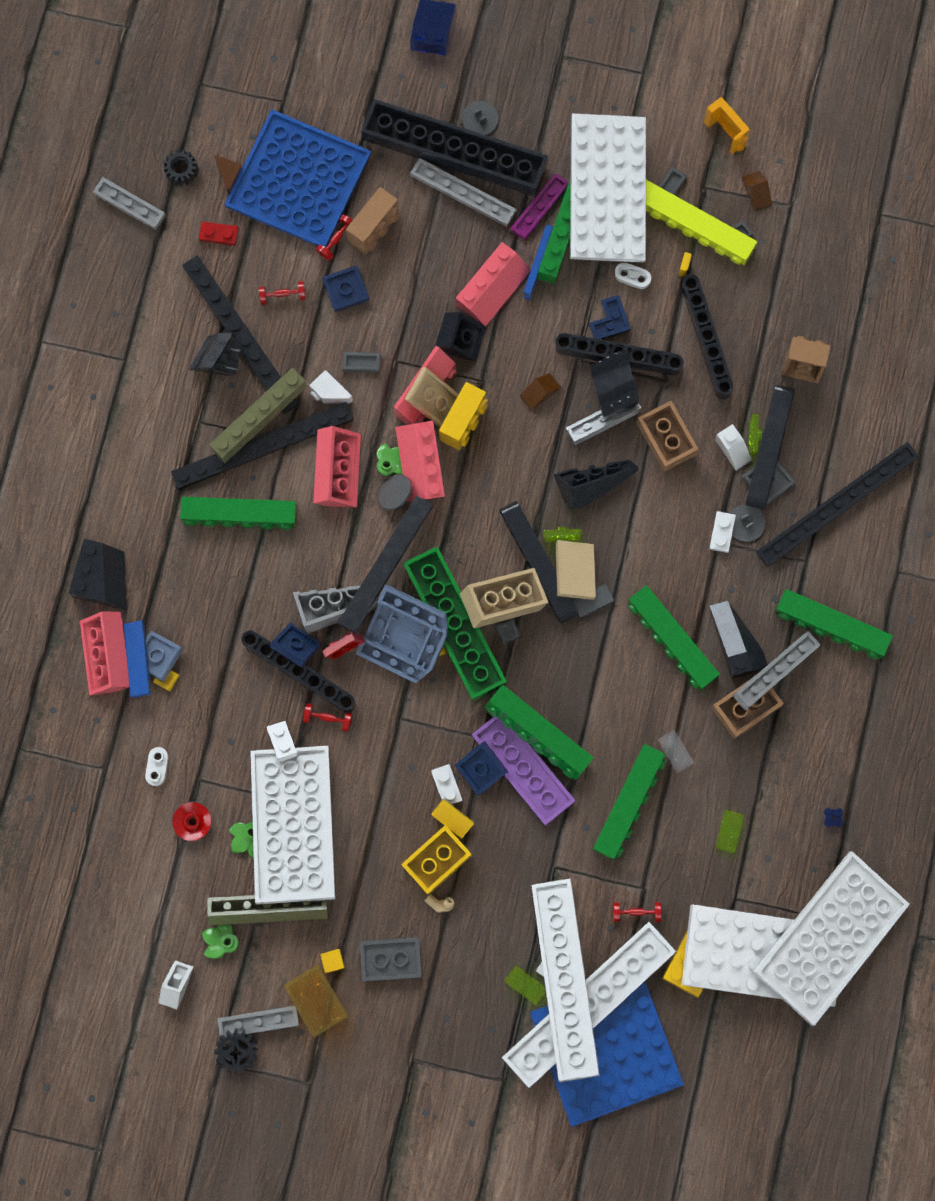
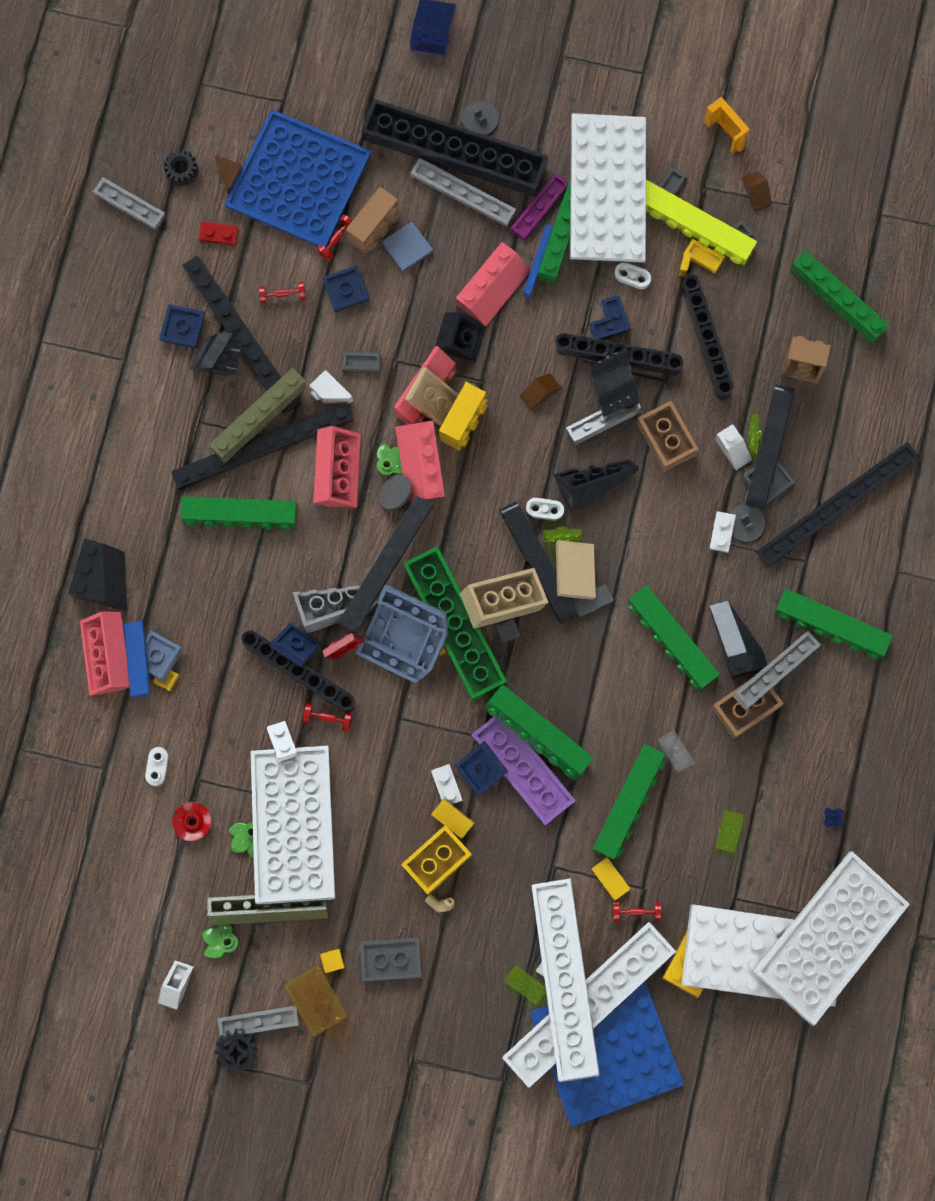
(182, 326): none -> dark blue plate
(407, 246): none -> sand blue tile
(545, 507): none -> white plate
(610, 879): none -> yellow tile
(704, 256): none -> yellow tile
(839, 297): none -> green brick

